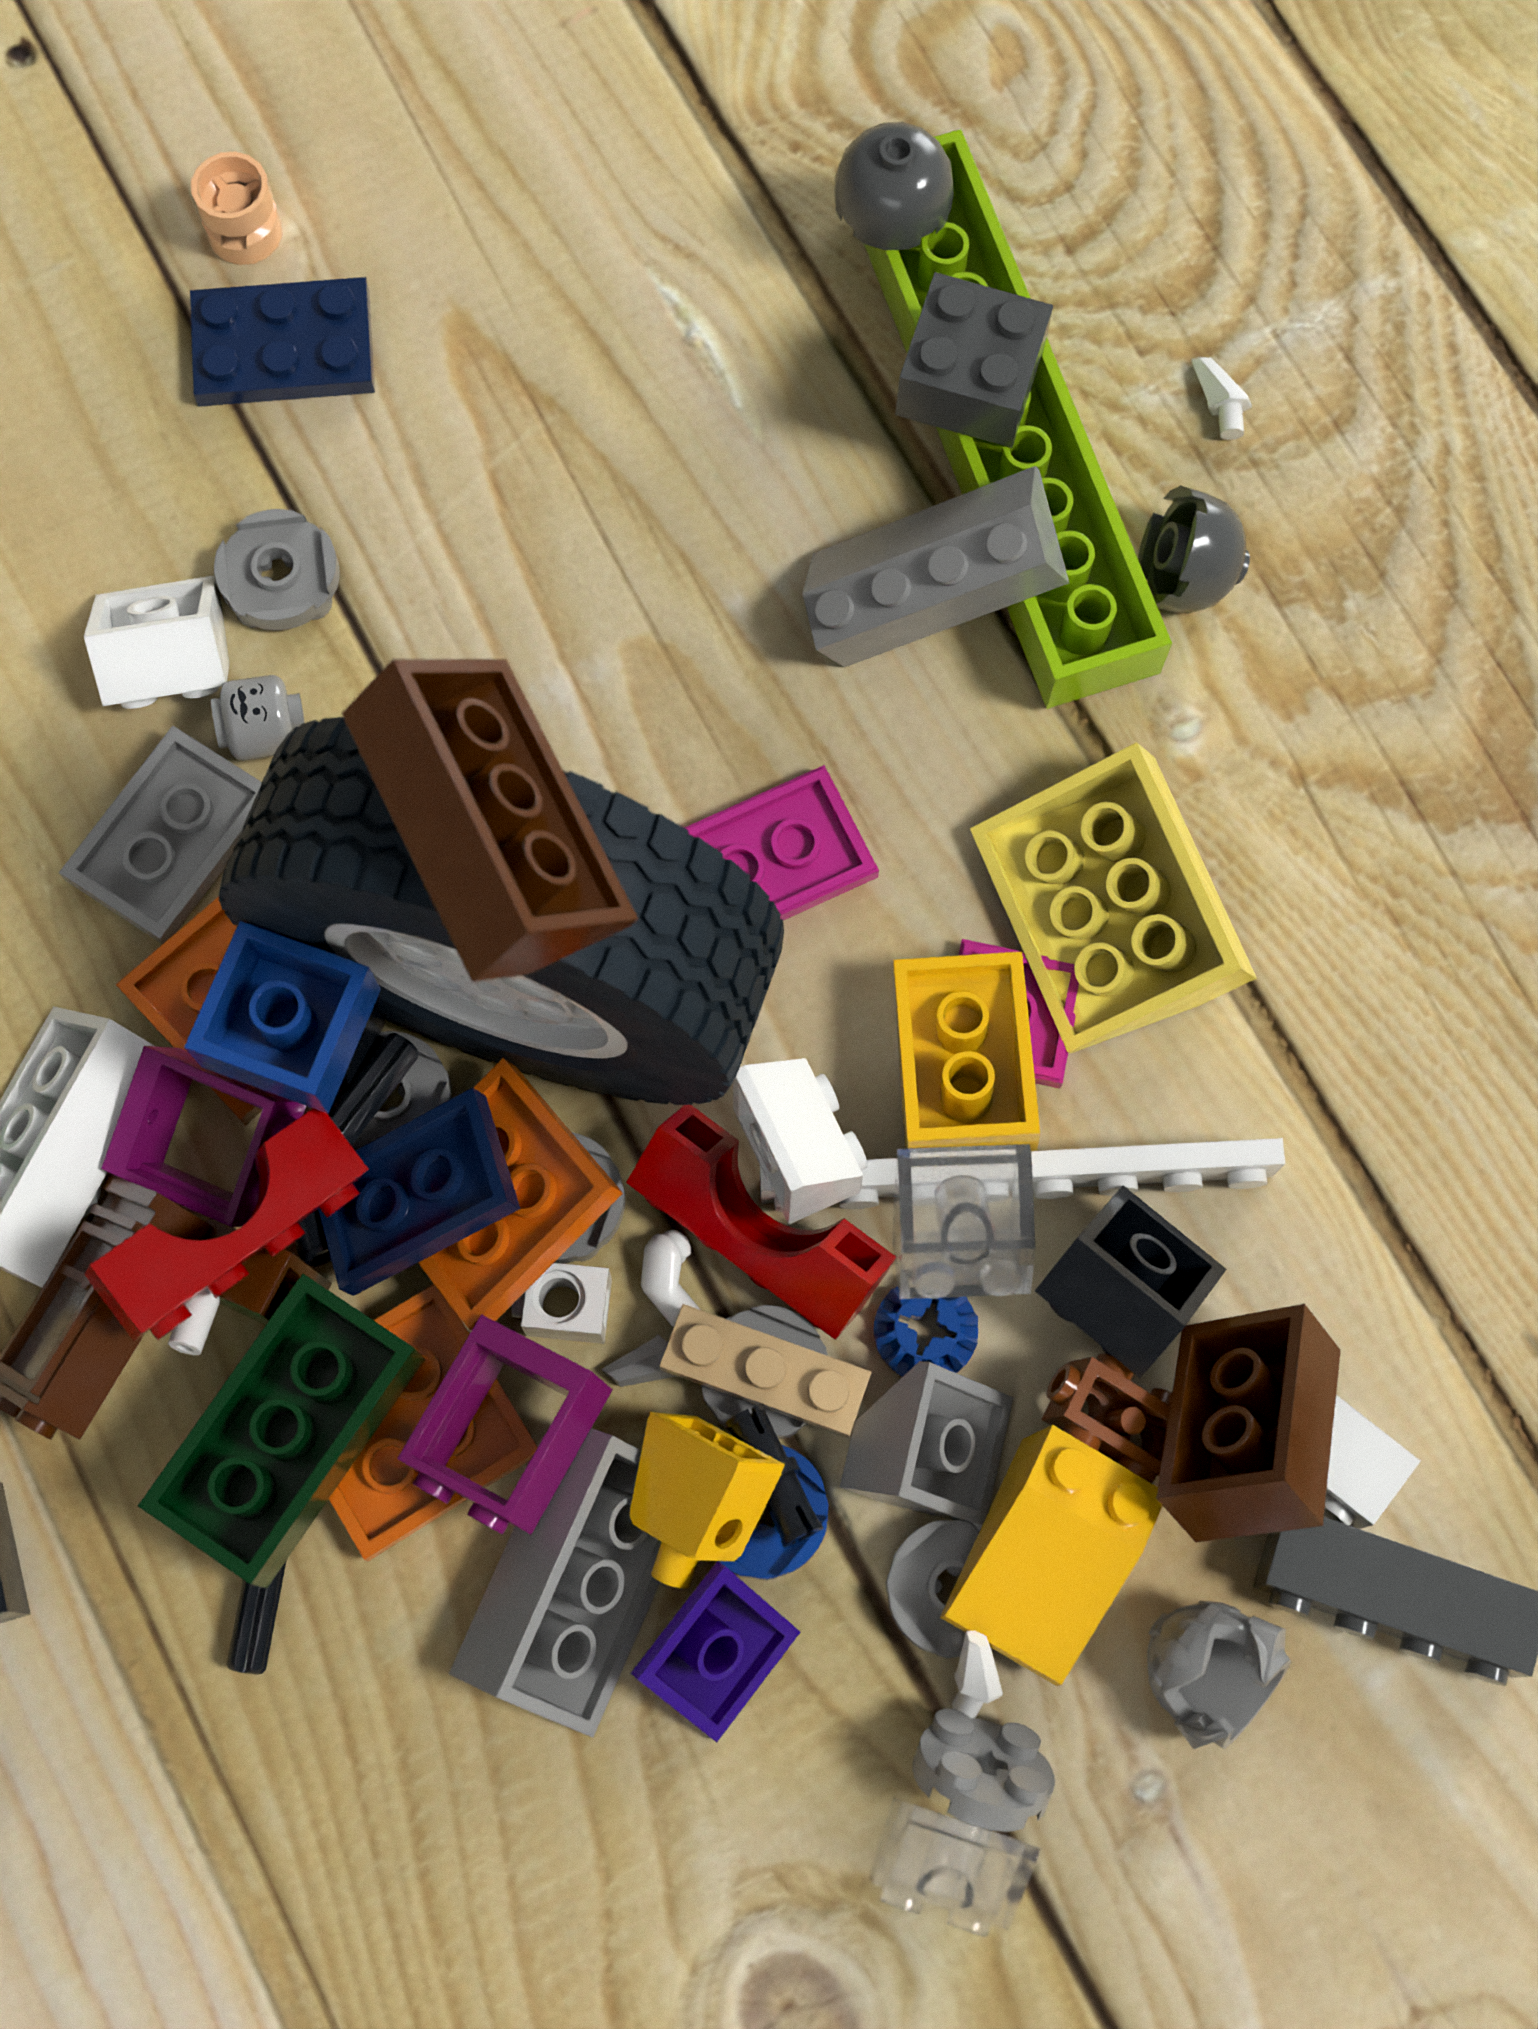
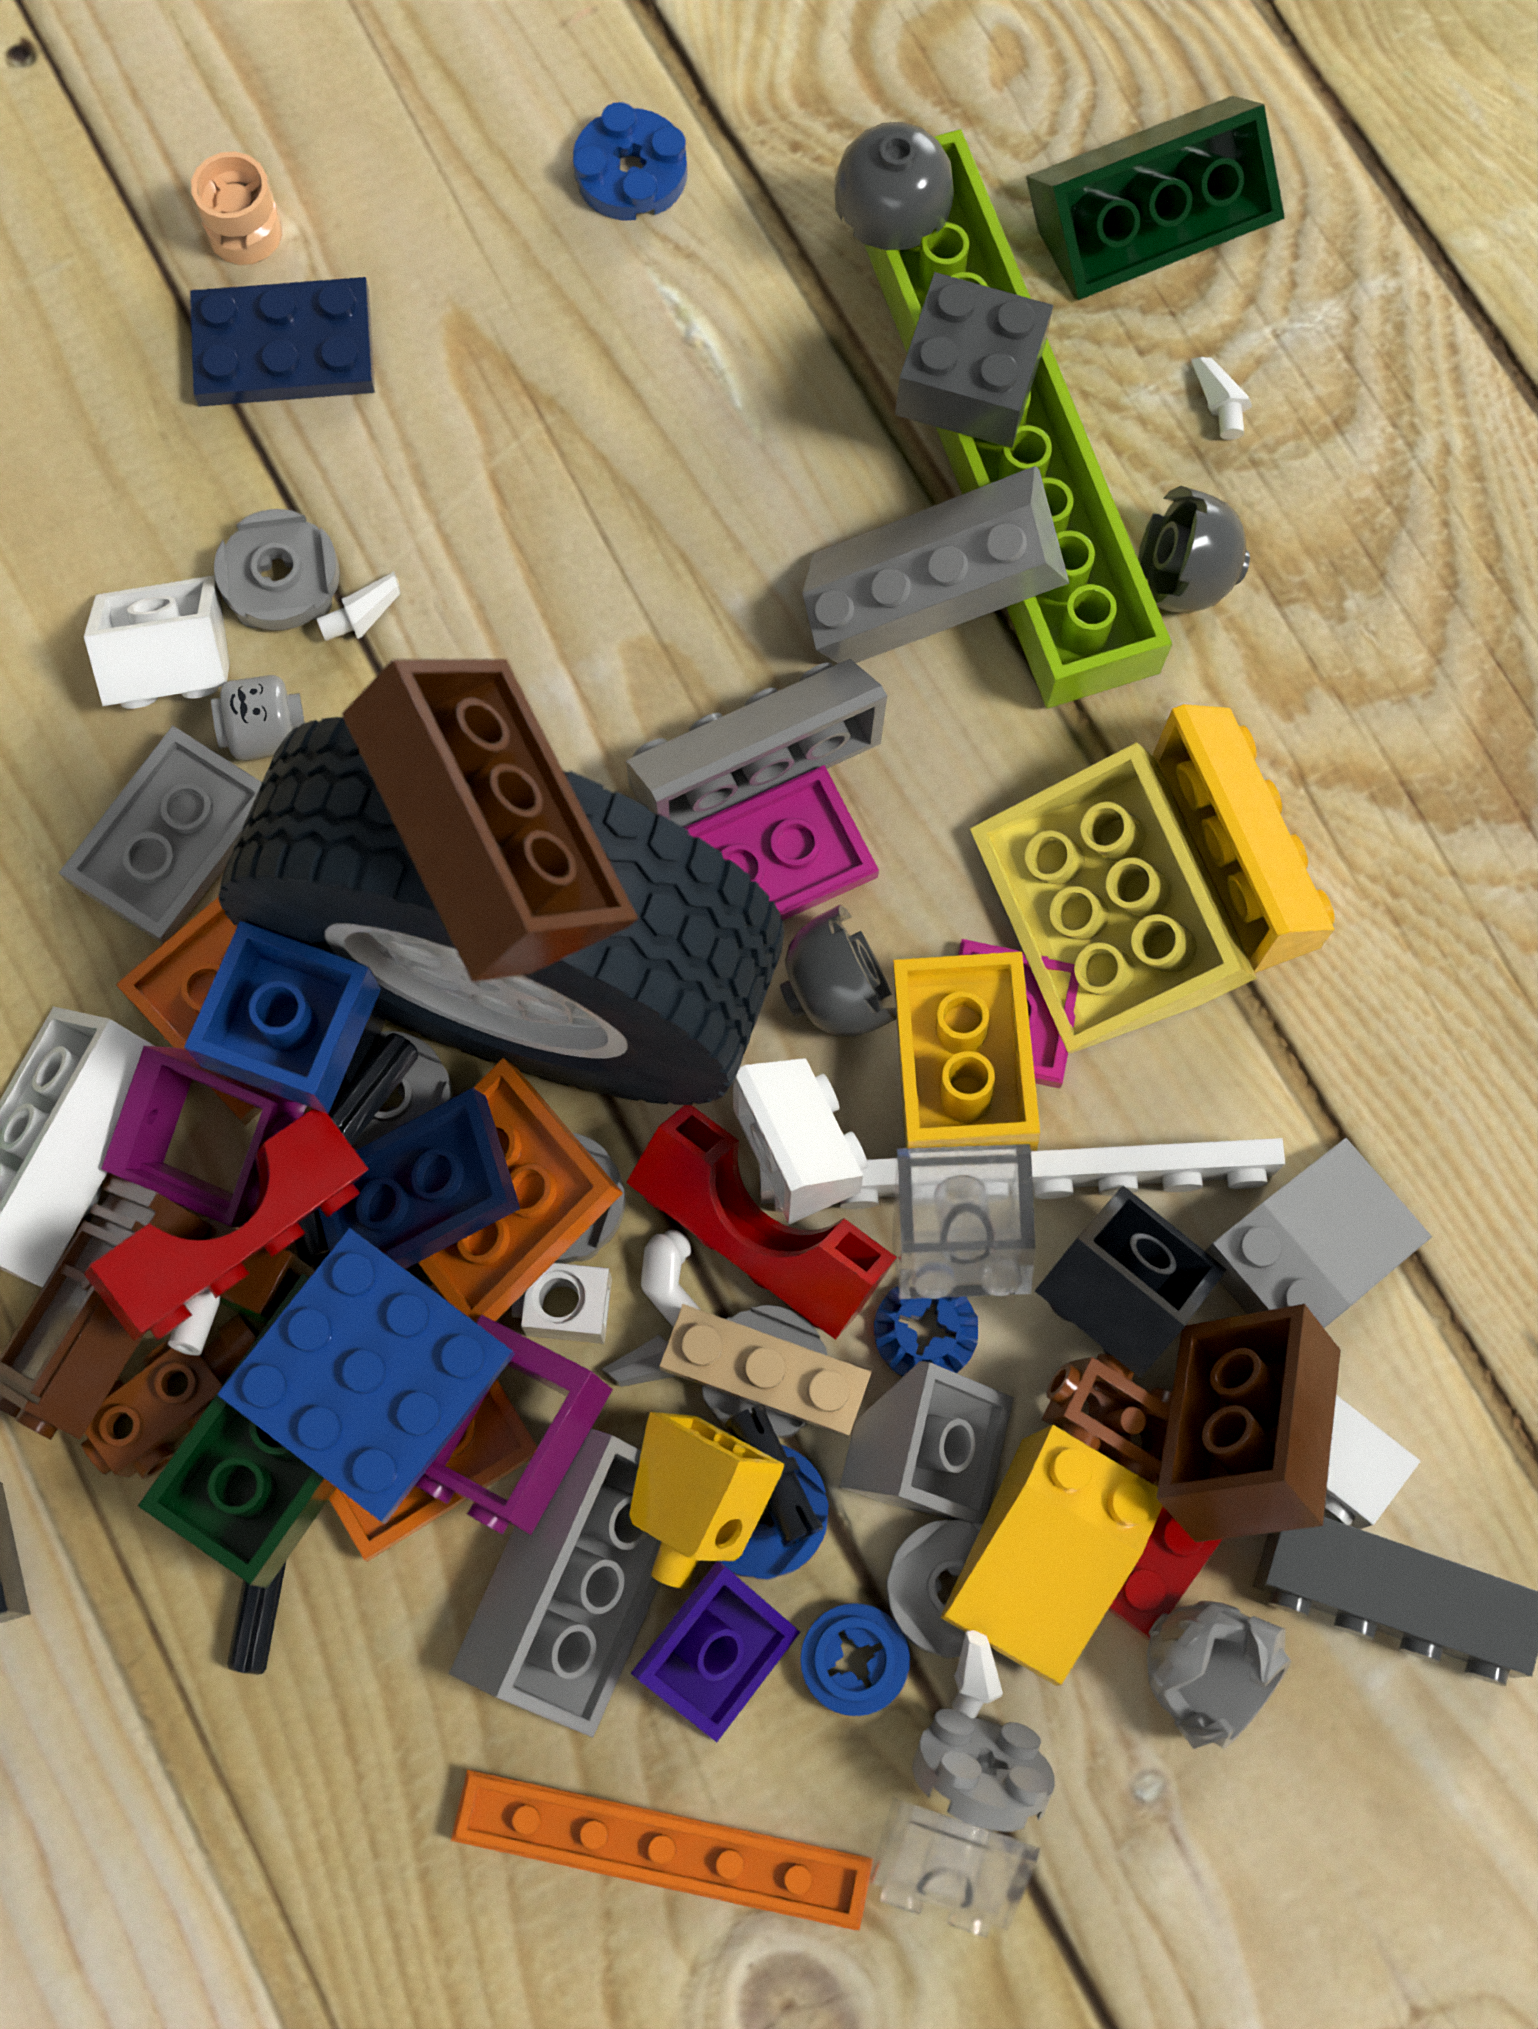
(155, 1413): none -> dark orange brick
(361, 608): none -> white bar
(366, 1375): none -> blue plate
(626, 133): none -> blue plate
(663, 1849): none -> orange tile
(762, 745): none -> light grey slope
(835, 978): none -> dark grey cylinder
(886, 1669): none -> blue gear
(1158, 195): none -> dark green slope
(1161, 1574): none -> red plate
(1242, 835): none -> yellow slope
(1319, 1239): none -> light grey slope

